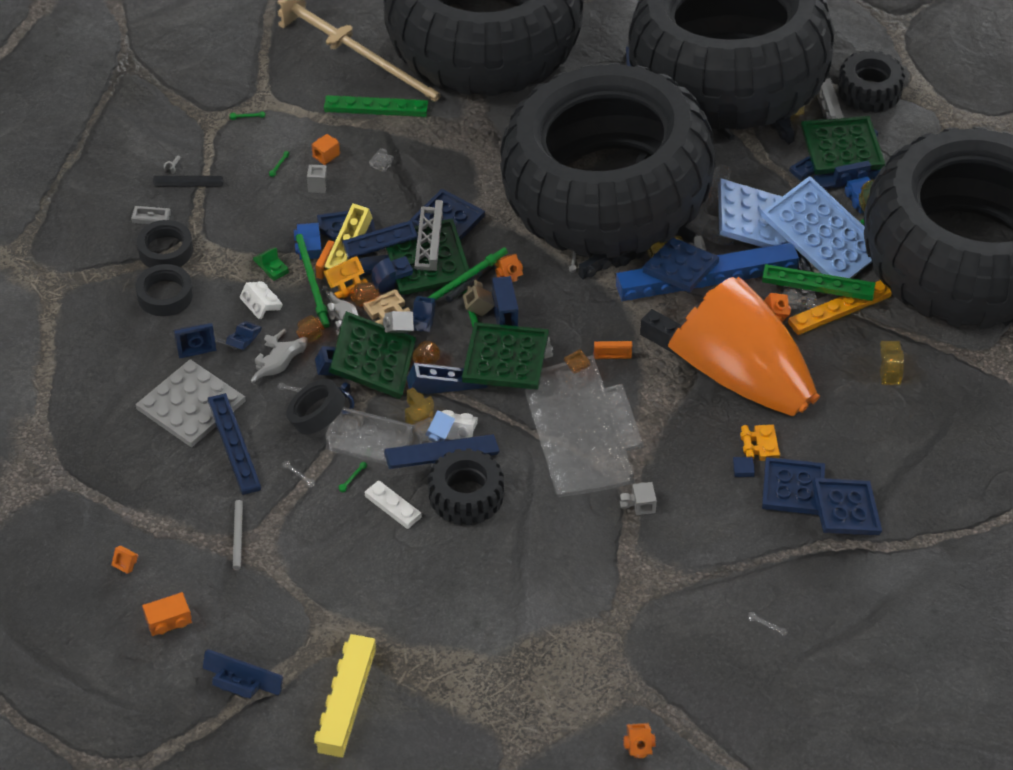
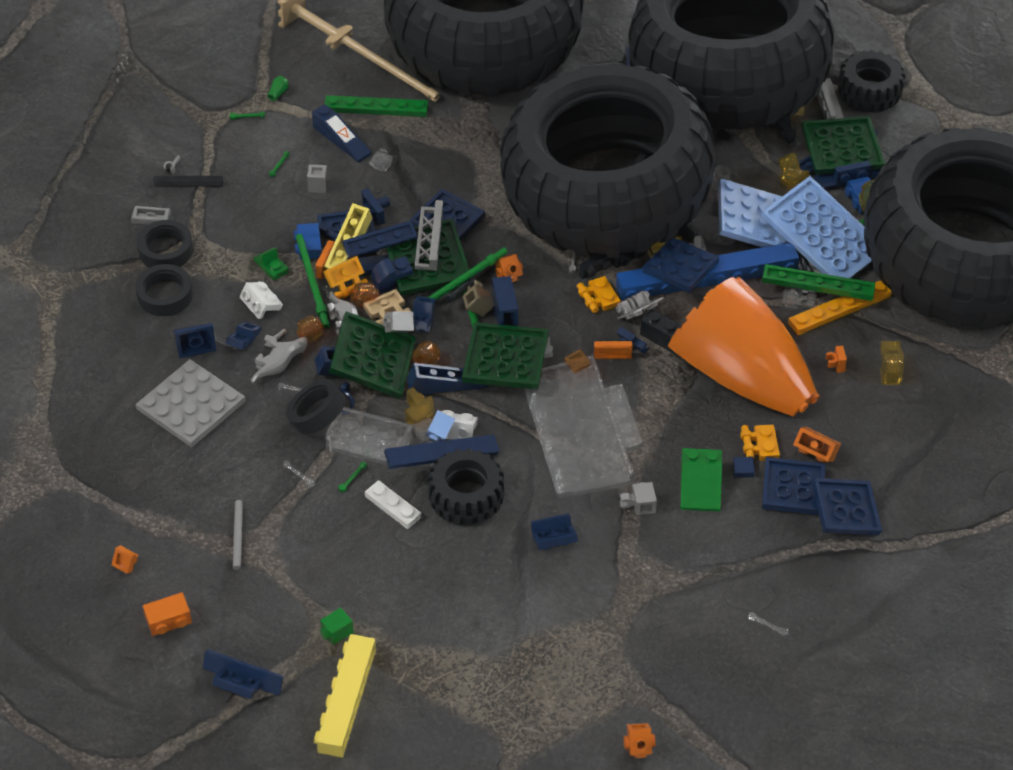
(234, 444): dark blue tile -> none
(277, 88): none -> green cone
(325, 149): orange brick -> none
(336, 626): none -> green brick
(338, 132): none -> dark blue slope
(376, 206): none -> dark blue tile
(553, 532): none -> dark blue bracket
(603, 294): none -> light orange plate
(625, 335): none -> dark blue plate
(636, 305): none -> light grey hinge
(701, 479): none -> green slope
(779, 305): orange brick -> none
(791, 172): none -> clear yellow brick
(816, 444): none -> orange brick
(837, 359): none -> orange tile

